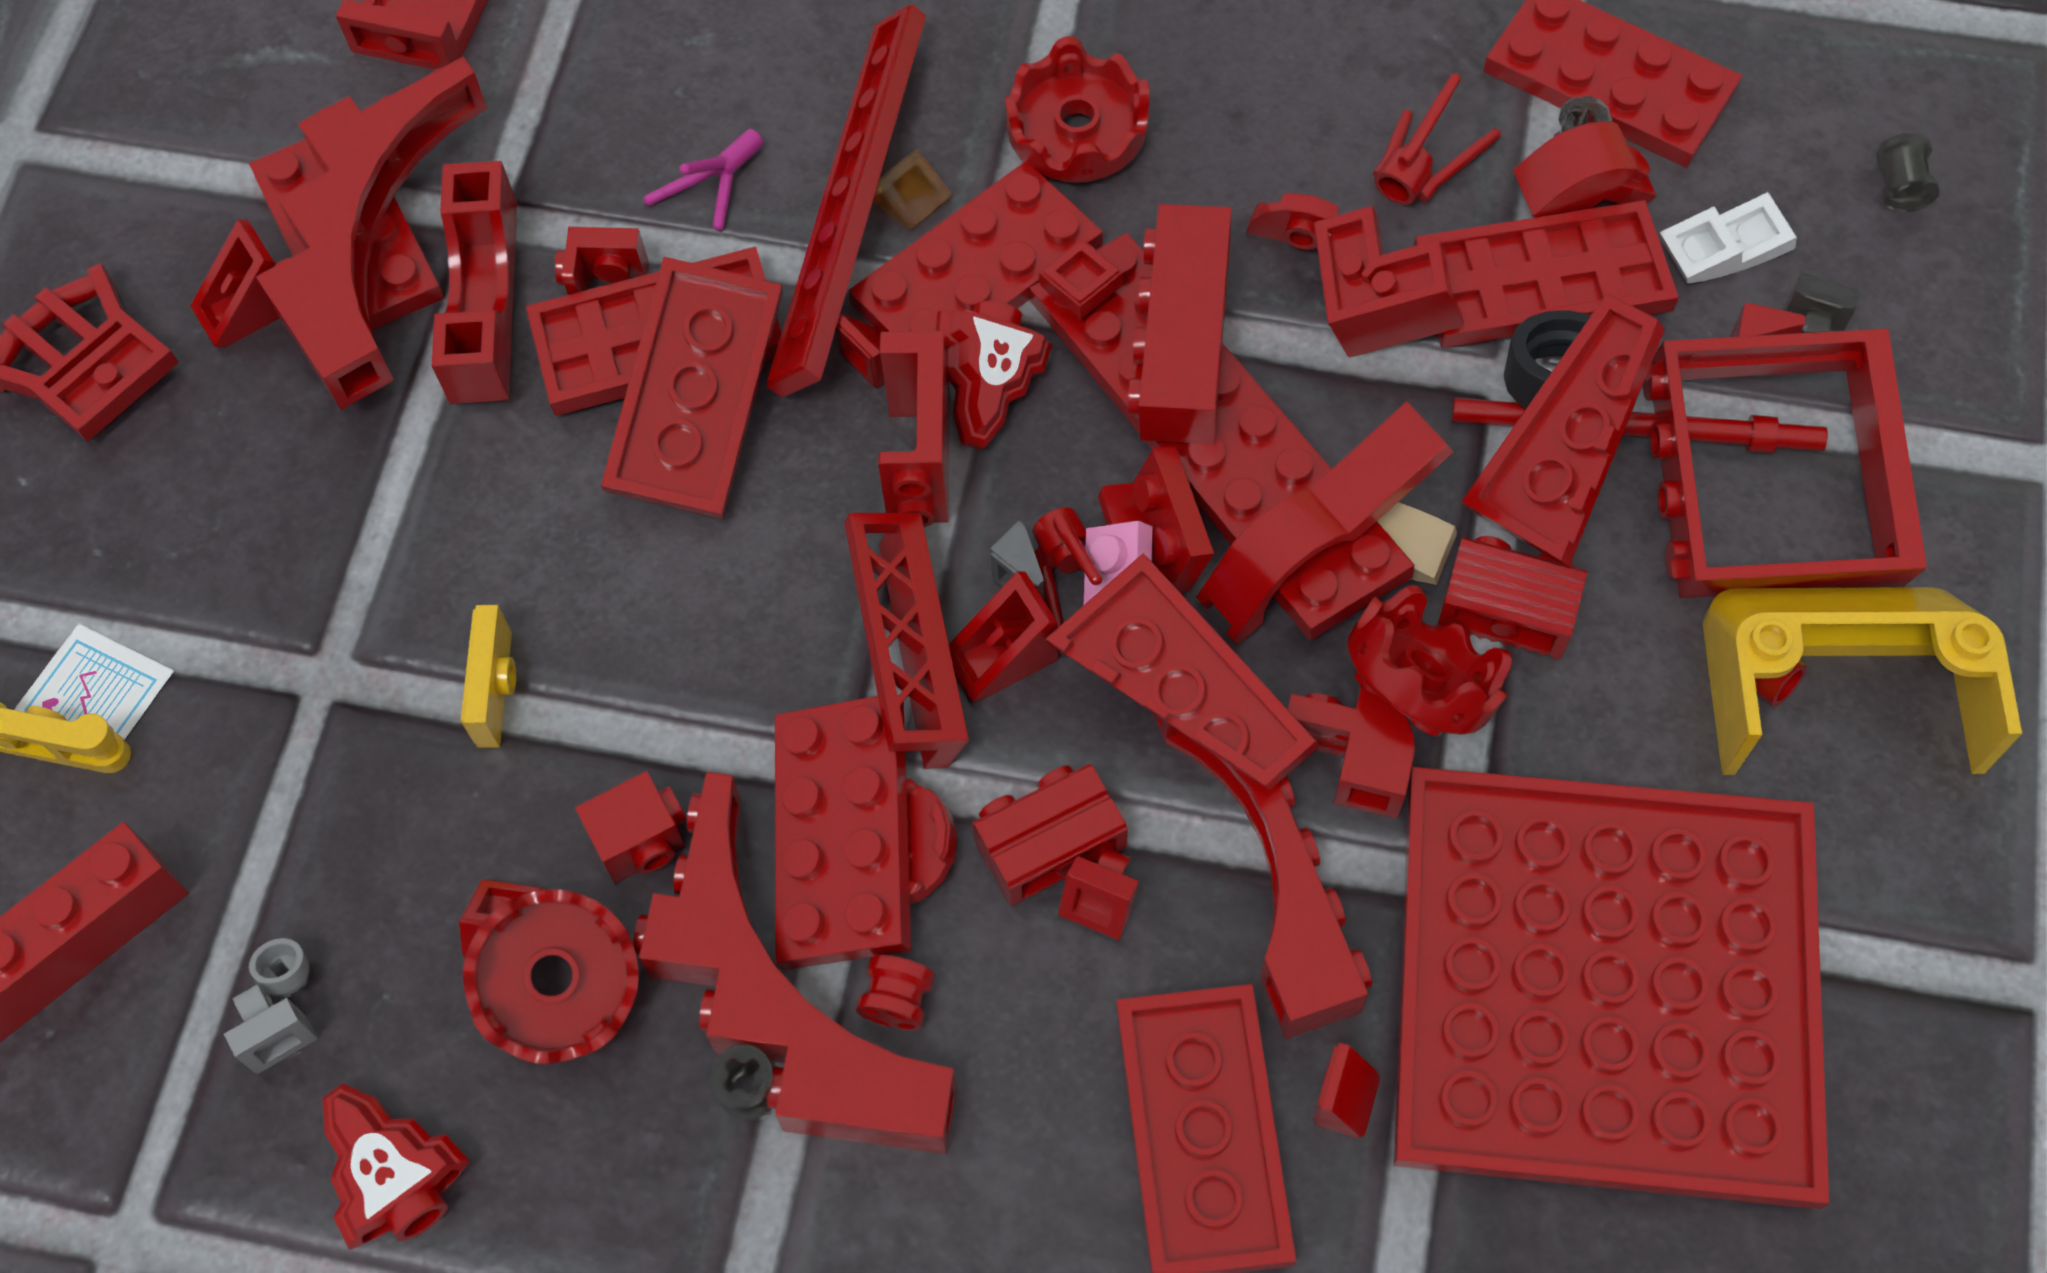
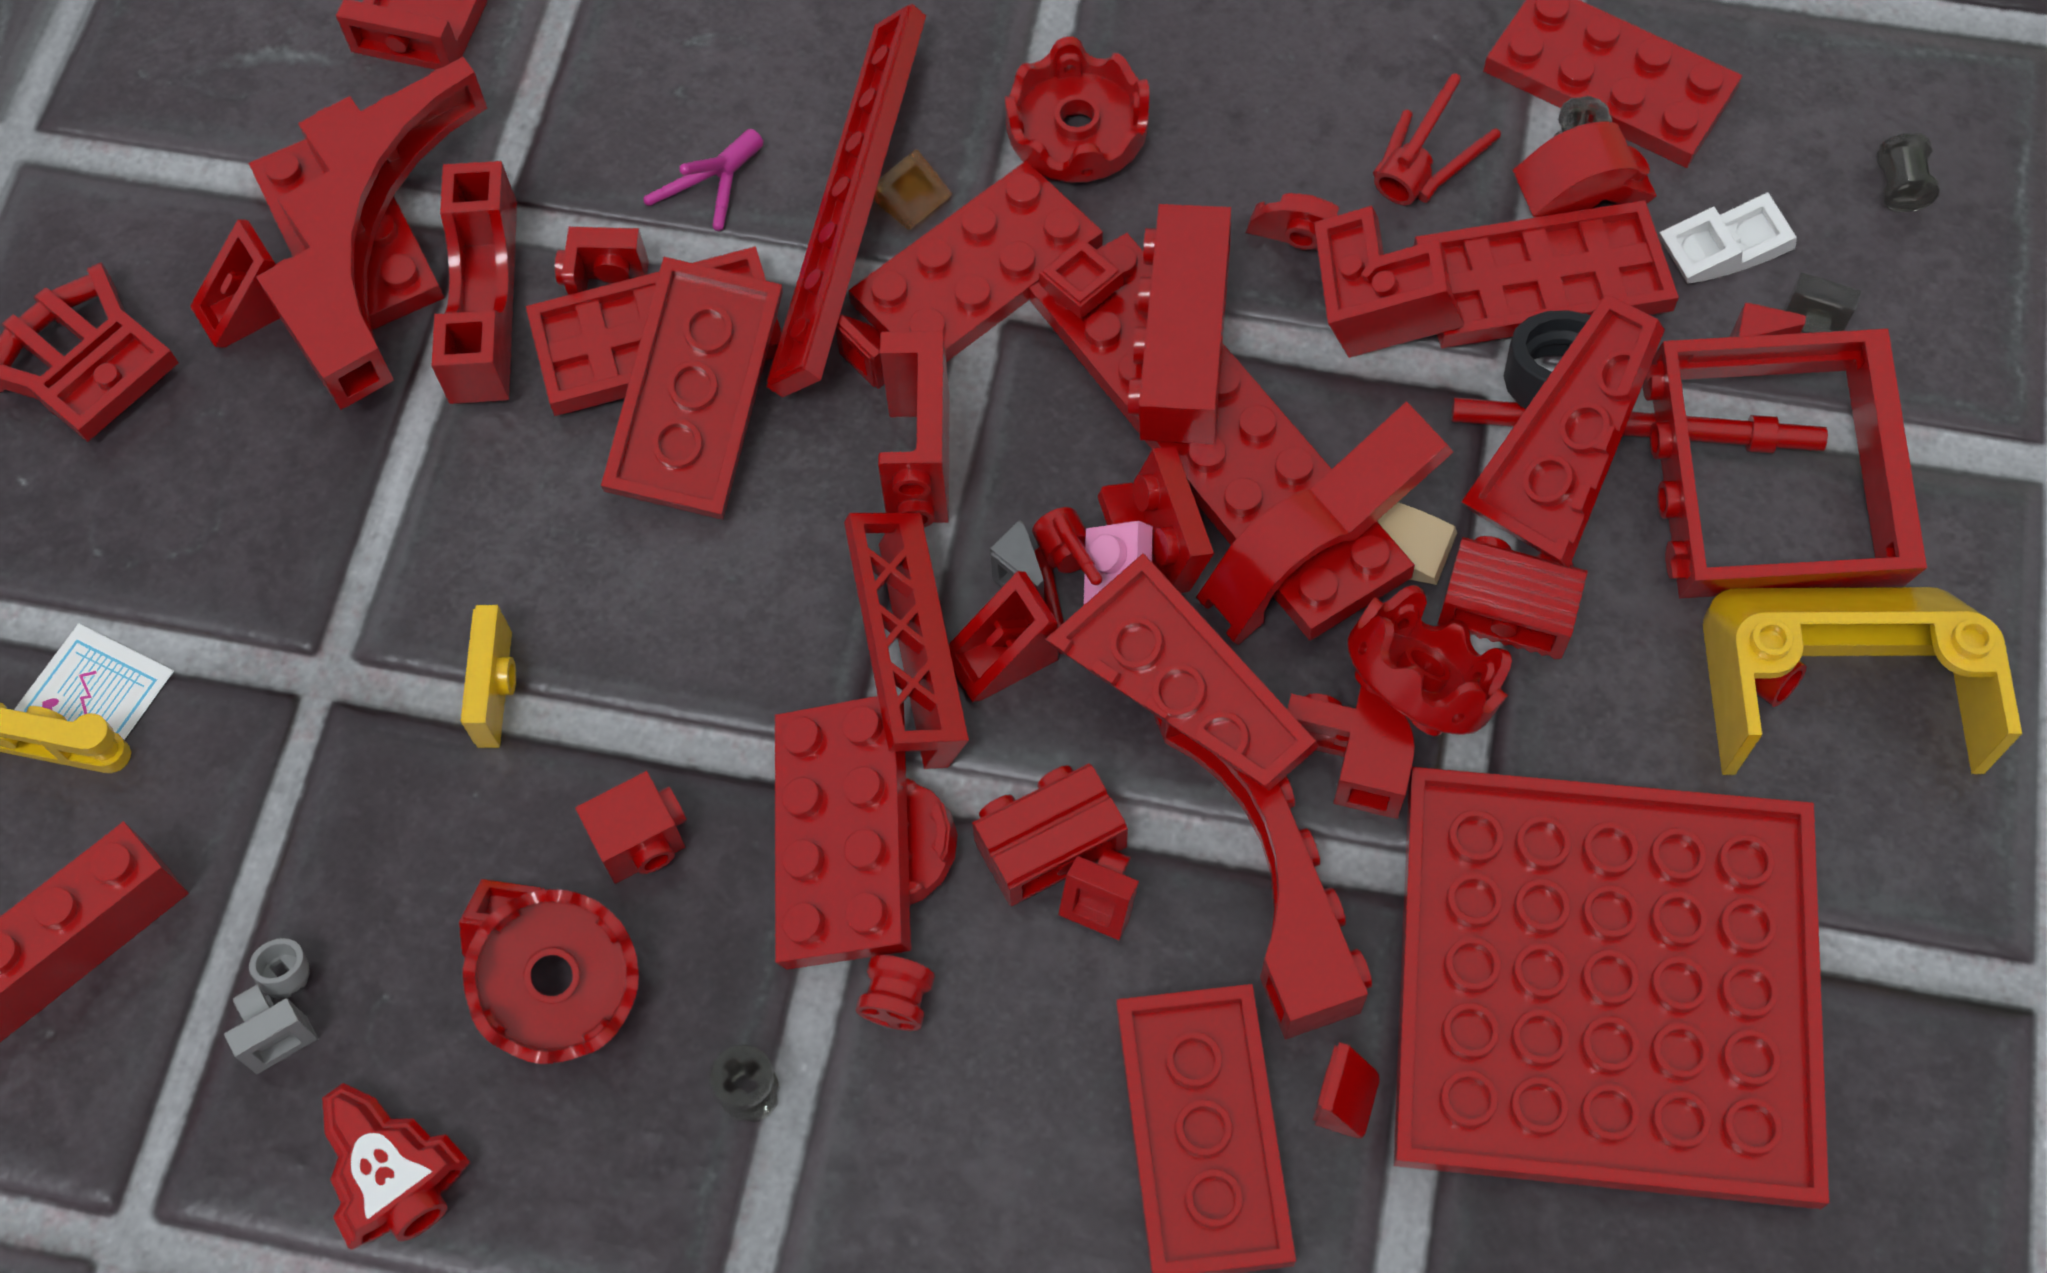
(830, 1077): red arch -> none
(988, 365): red rock -> none

